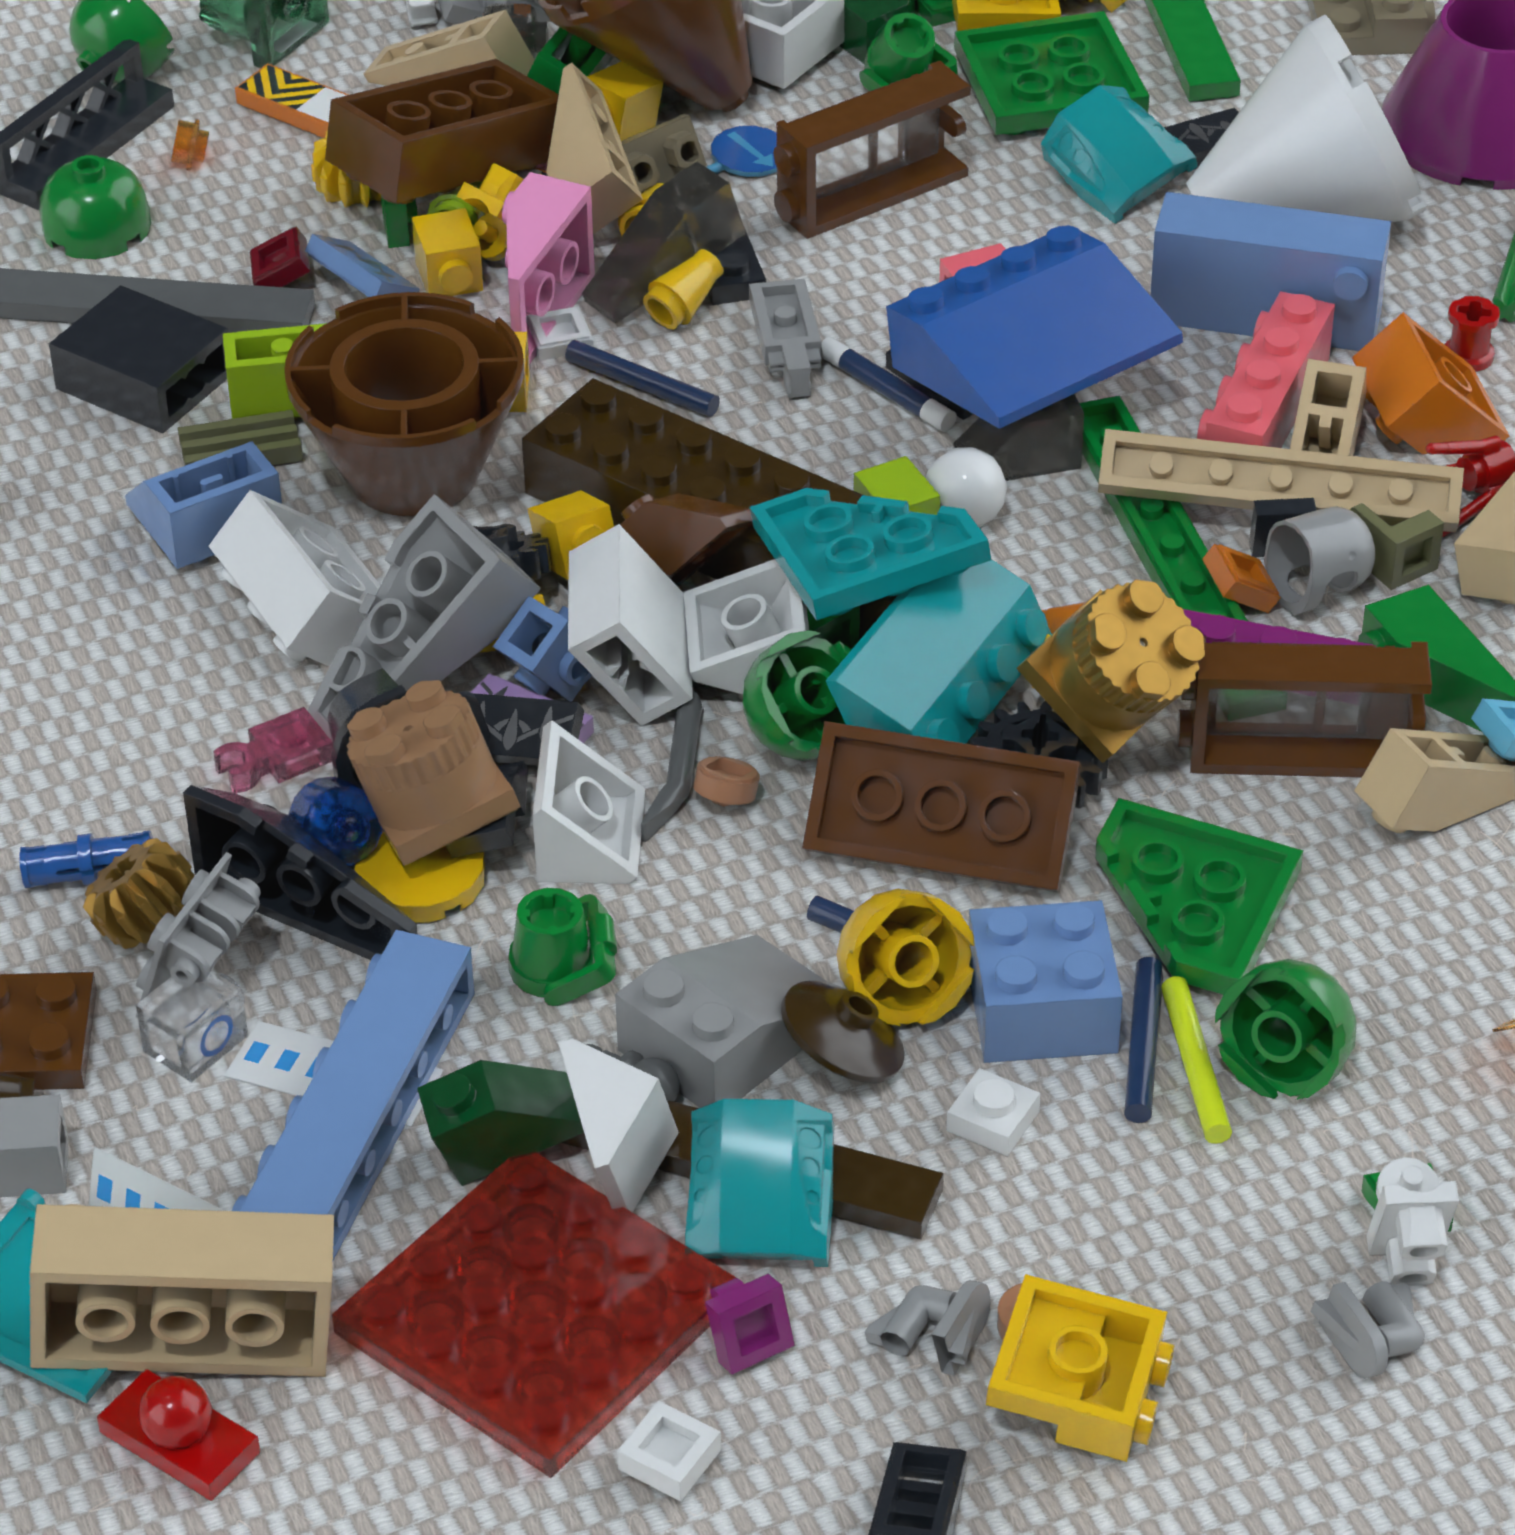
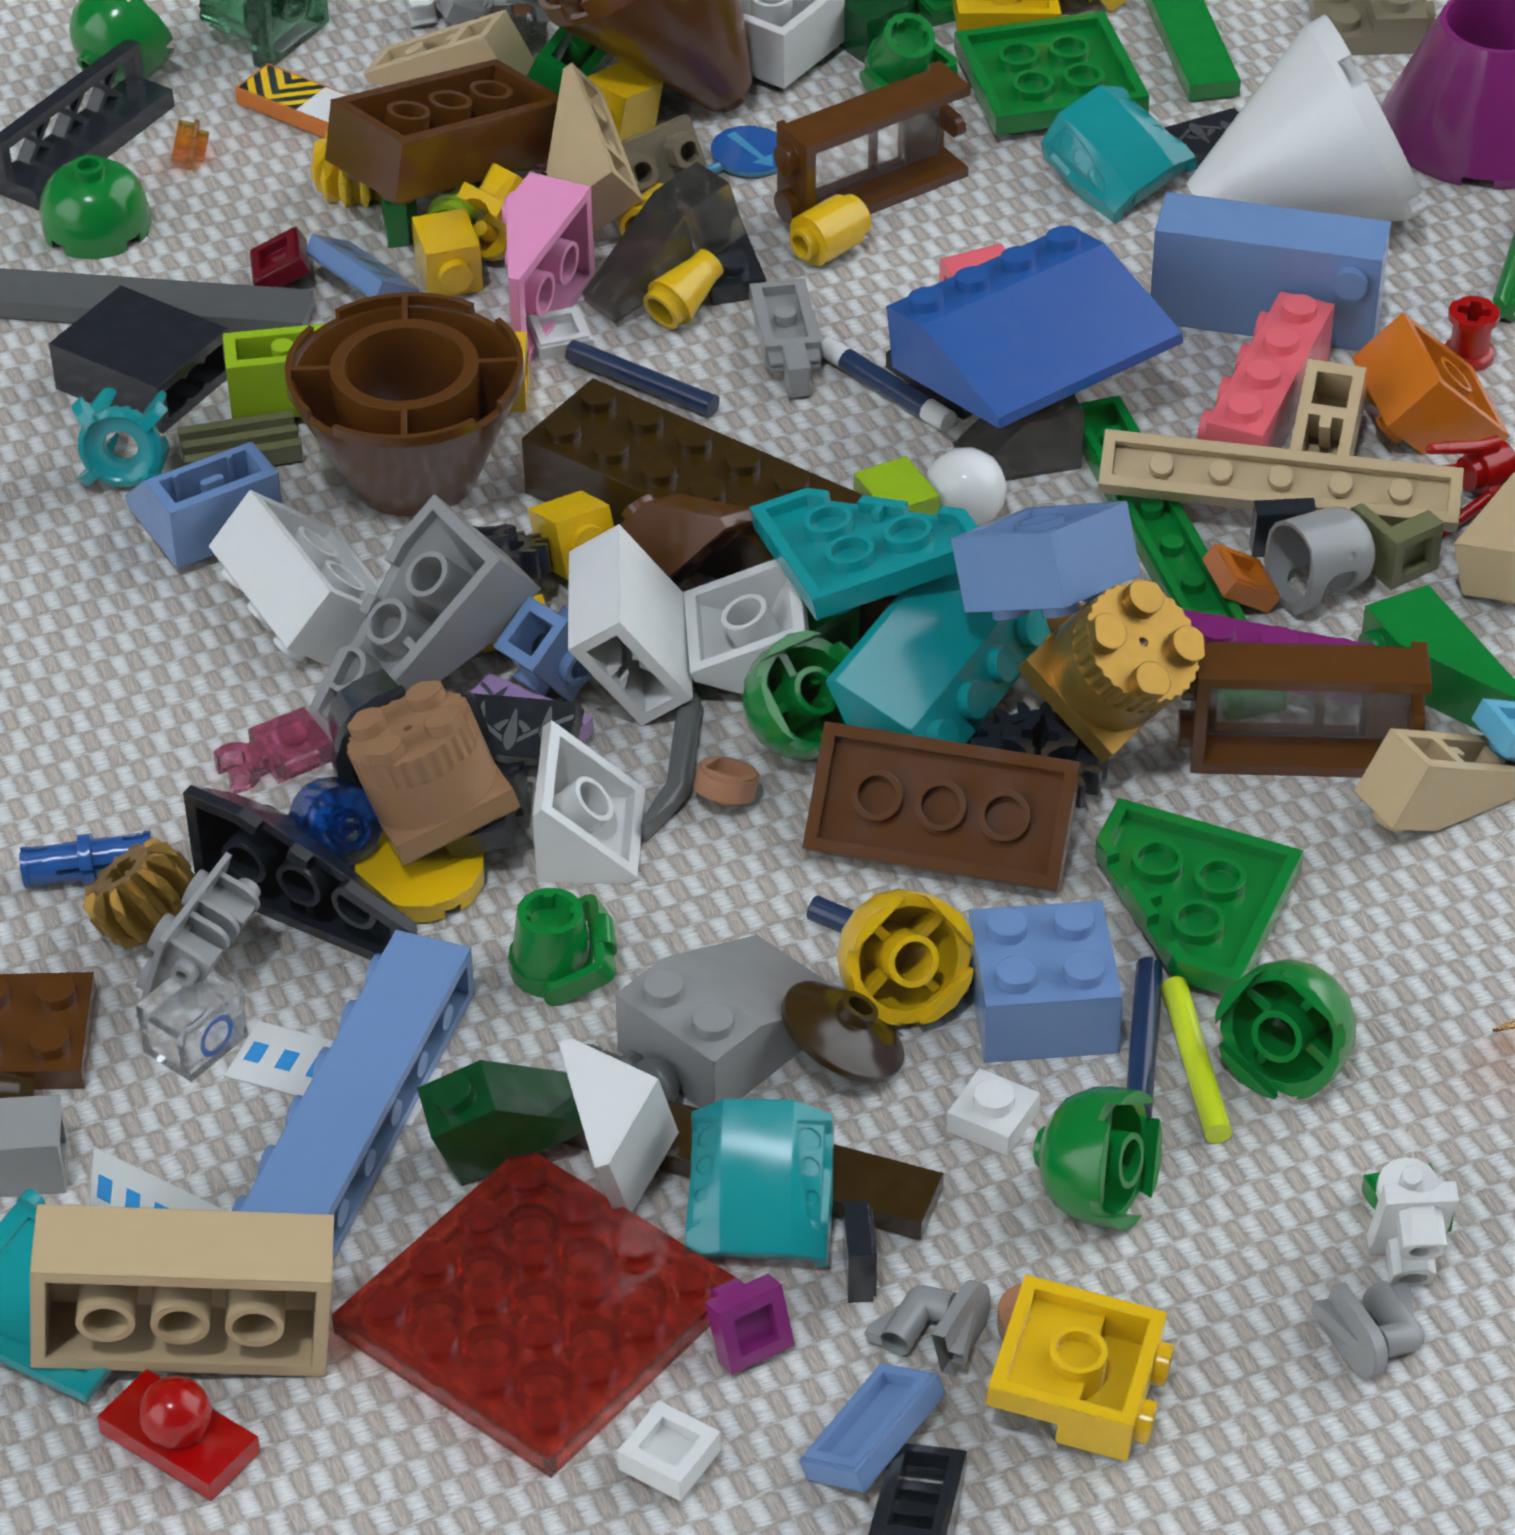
(97, 453): none -> teal piece
(829, 229): none -> yellow brick
(859, 1251): none -> black tile
(872, 1427): none -> medium blue tile
(1045, 559): none -> medium blue brick
(1100, 1155): none -> green cylinder

